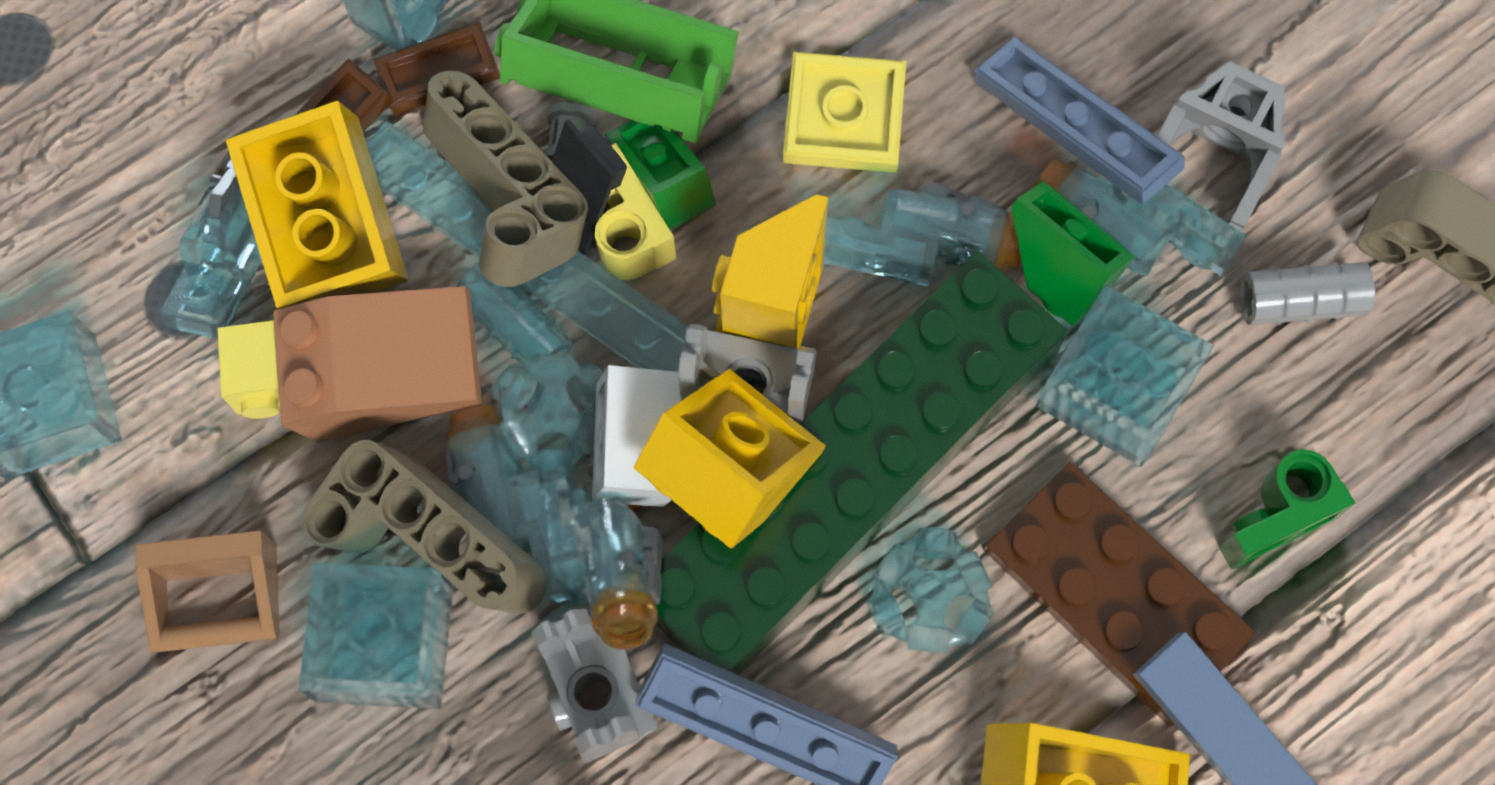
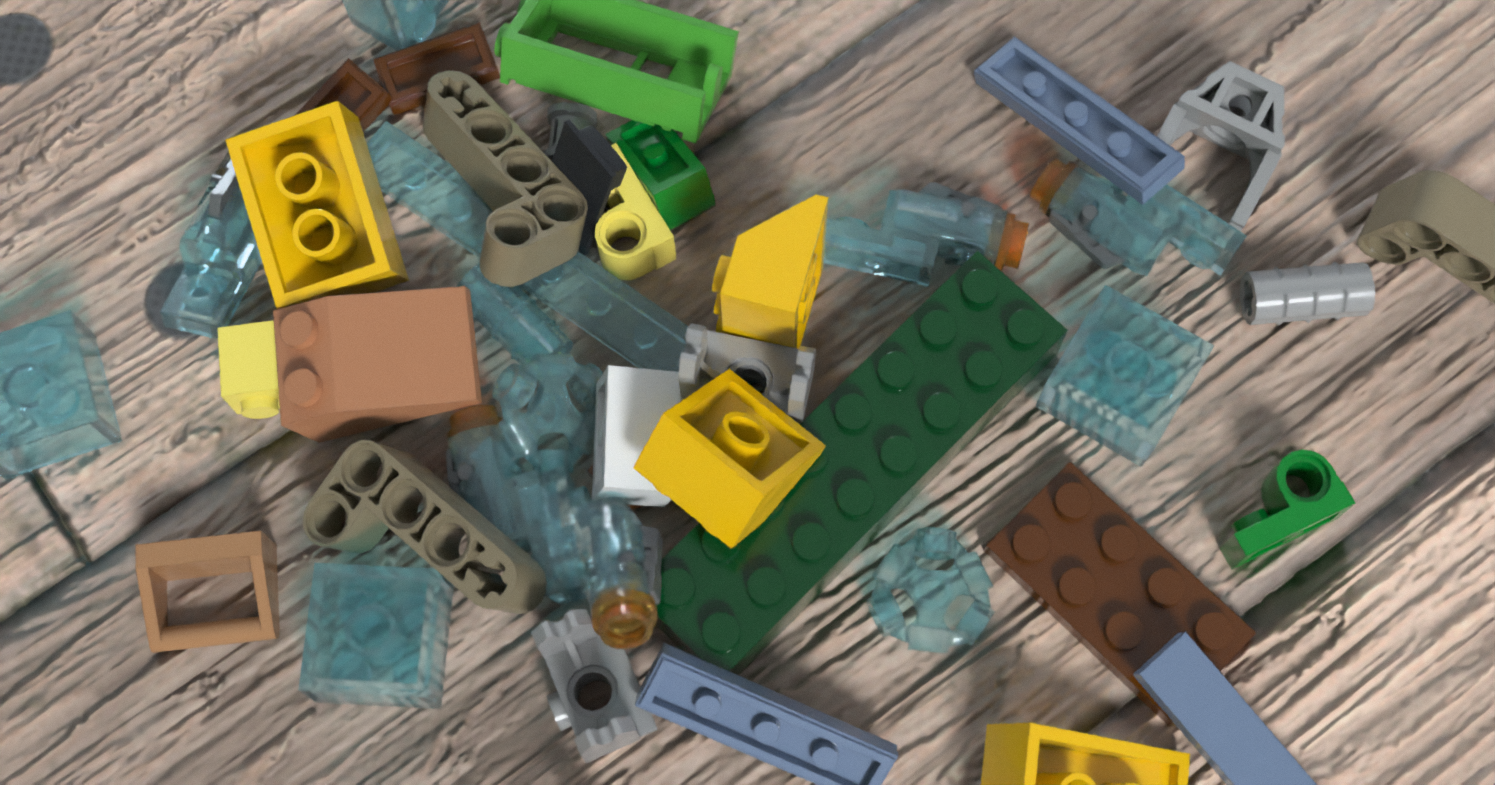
(844, 112): light yellow tile -> none
(1064, 253): green slope -> none

